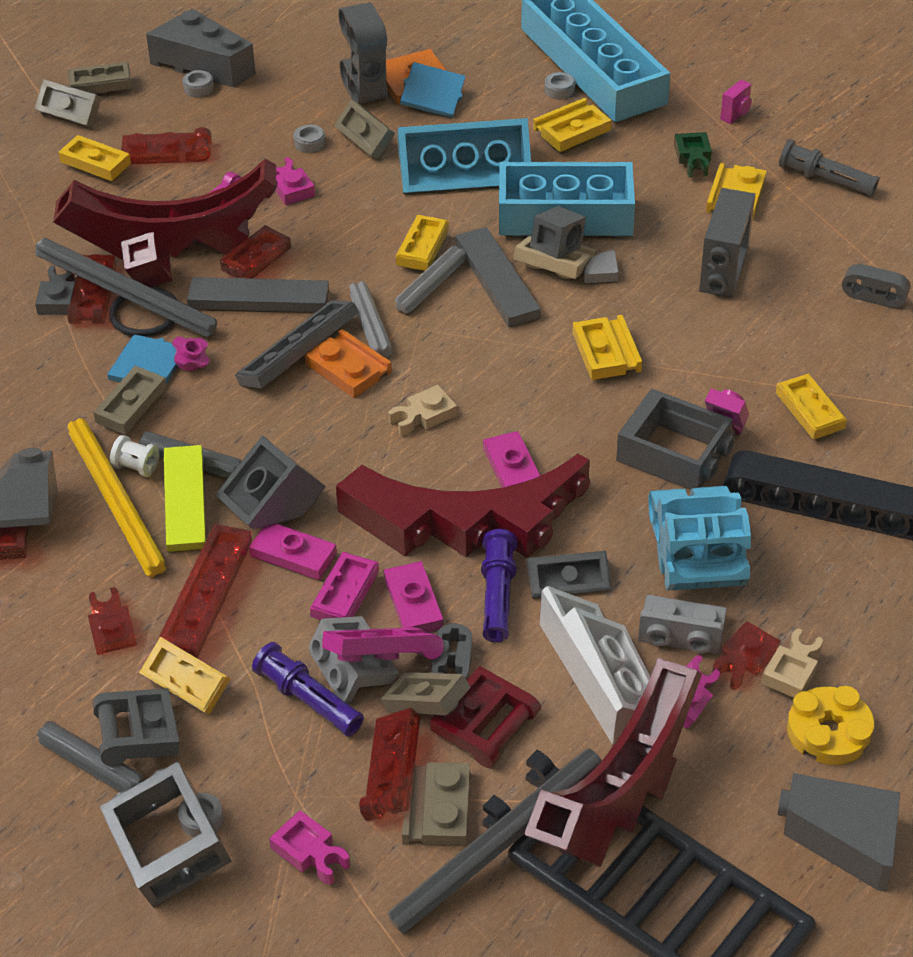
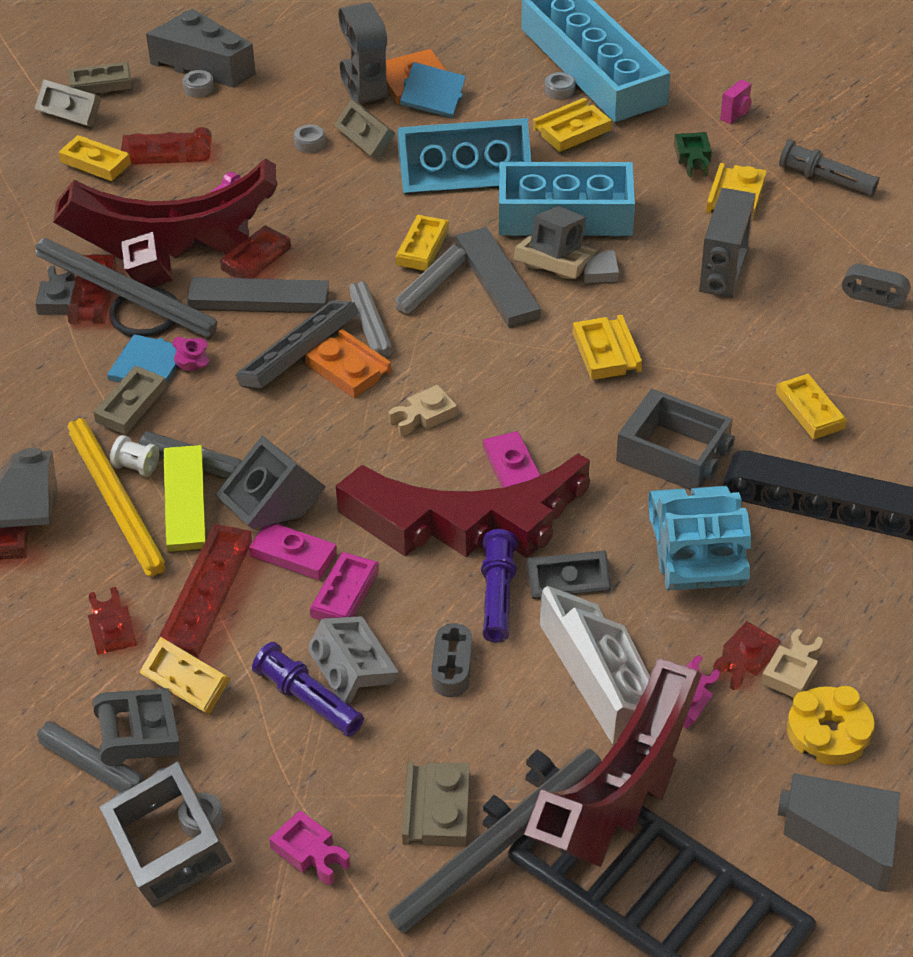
(293, 184): dark pink plate -> none
(383, 643): dark pink plate -> none
(391, 765): clear red plate -> none
(413, 597): dark pink plate -> none
(426, 693): dark tan plate -> none
(477, 708): dark red plate -> none
(682, 624): light grey bracket -> none
(730, 405): dark pink plate -> none

